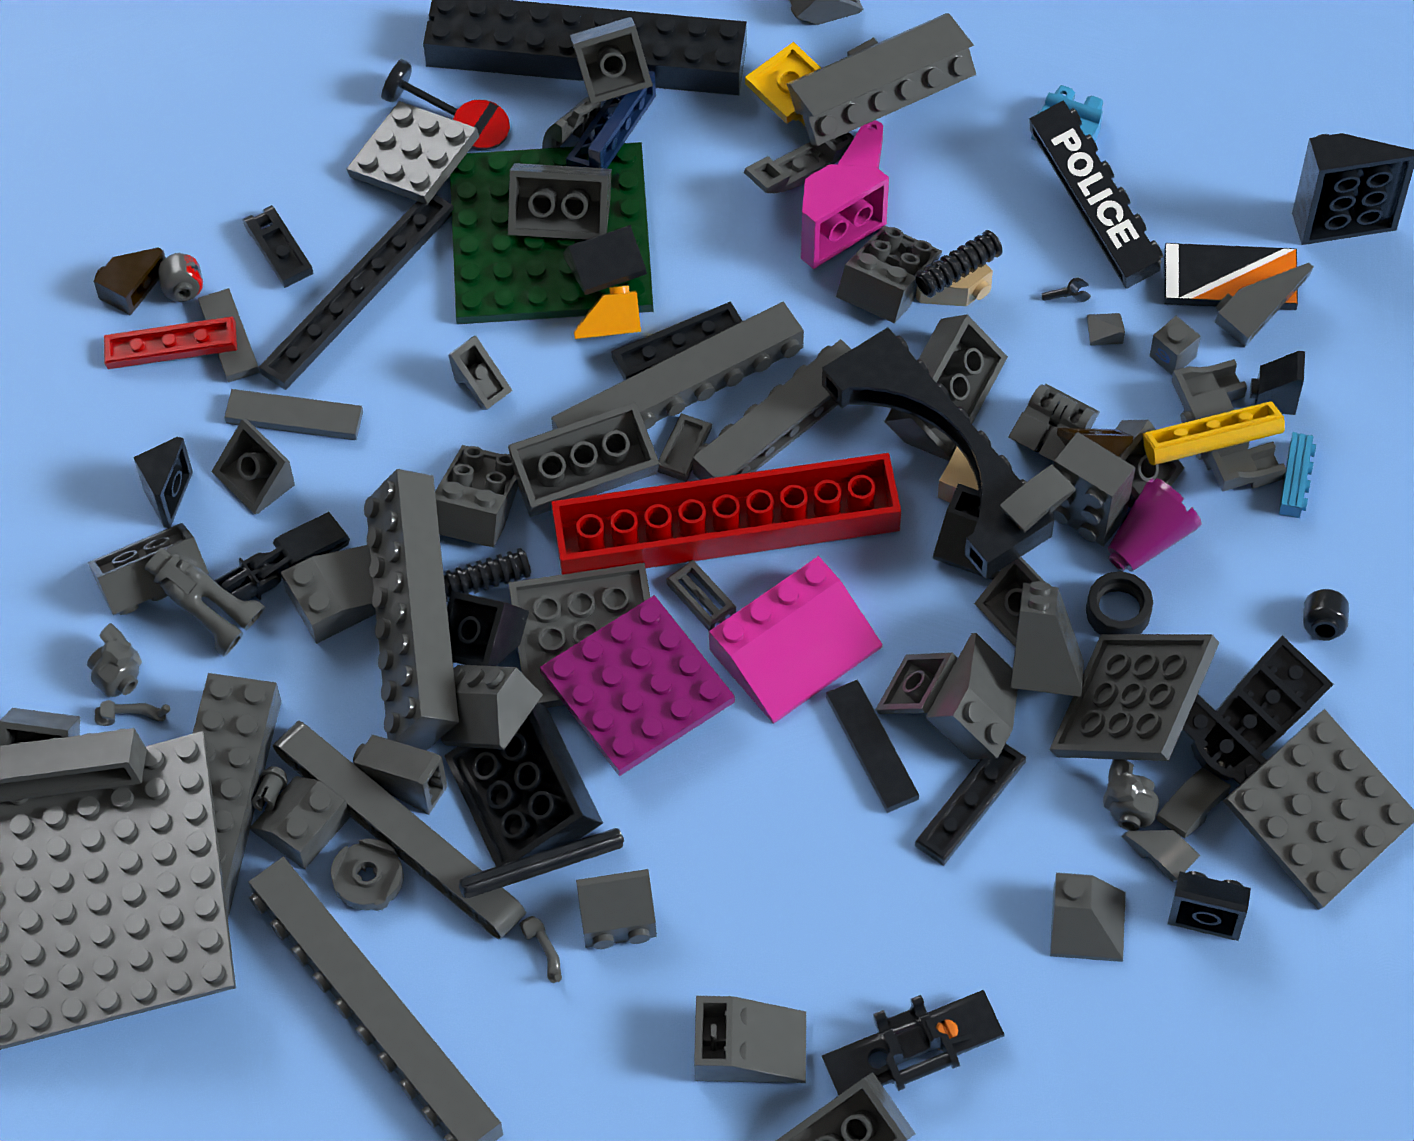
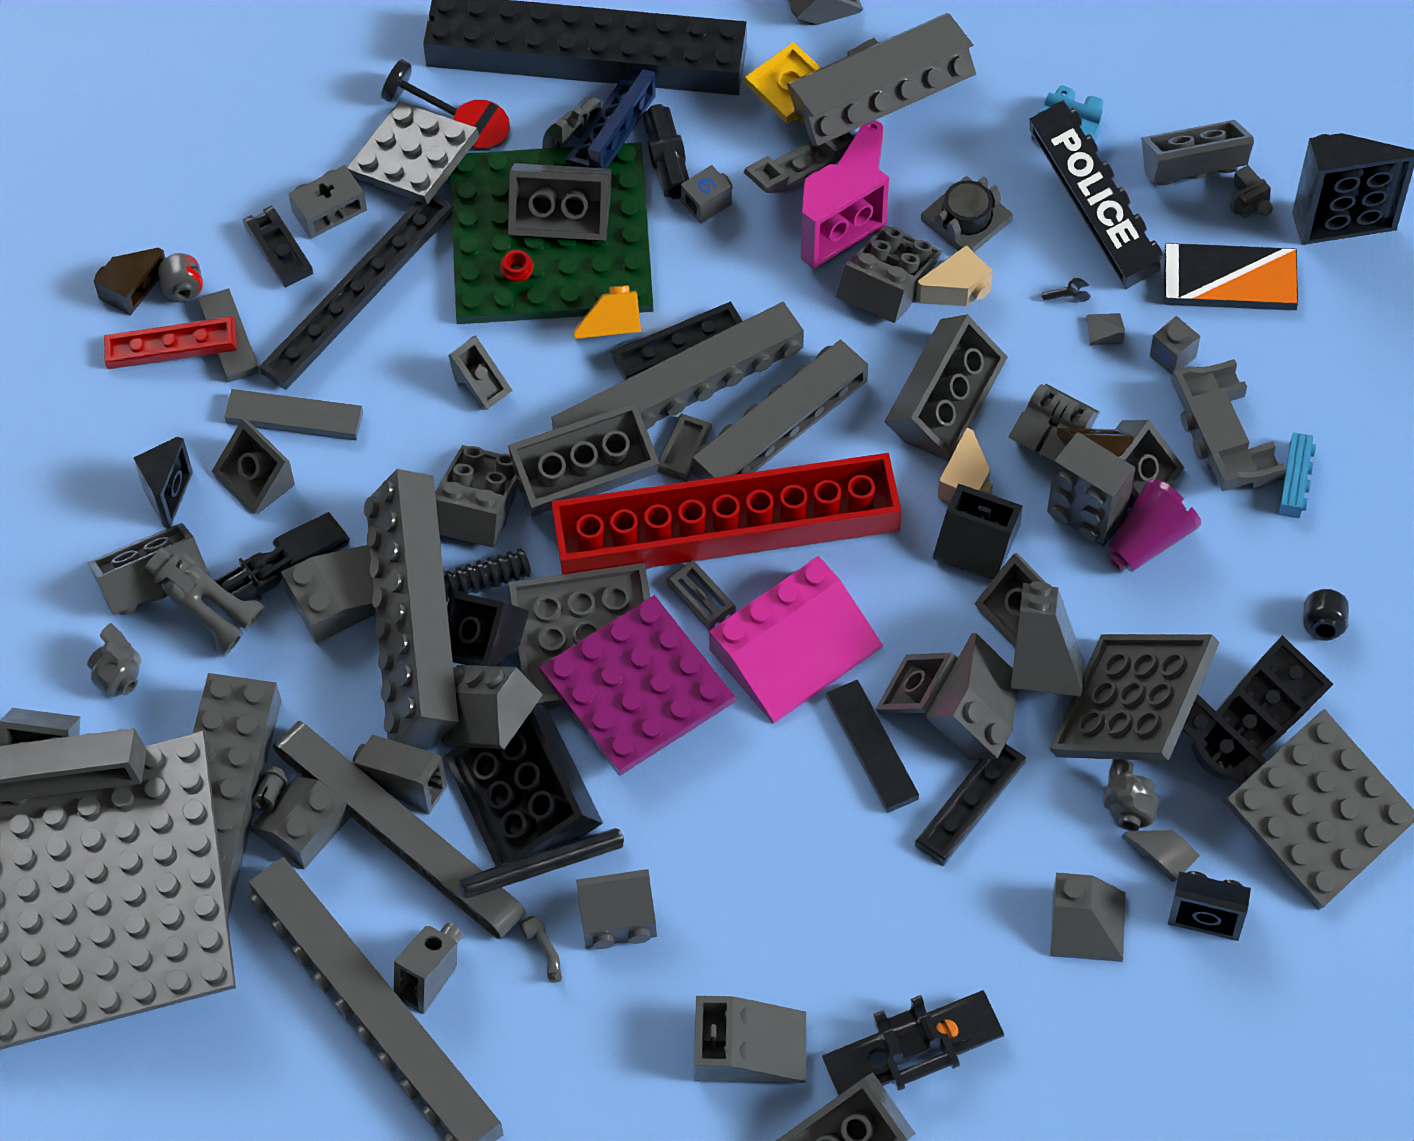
(106, 712): dark grey piece -> none
(327, 201): none -> dark grey brick
(373, 893): dark grey plate -> none
(426, 965): none -> dark grey torso
(514, 259): none -> red plate
(605, 260): black slope -> none
(611, 60): dark grey slope -> none
(666, 150): none -> black piece
(706, 194): none -> dark grey brick
(889, 376): black arch -> none
(958, 263): black piece -> none
(965, 213): none -> piece
(1037, 497): dark grey slope -> none
(1124, 583): black tyre -> none
(1192, 802): dark grey slope -> none
(1196, 152): none -> dark grey slope
(1213, 433): yellow brick -> none
(1252, 194): none -> dark grey piece
(1257, 303): dark grey slope -> none
(1280, 382): black slope -> none

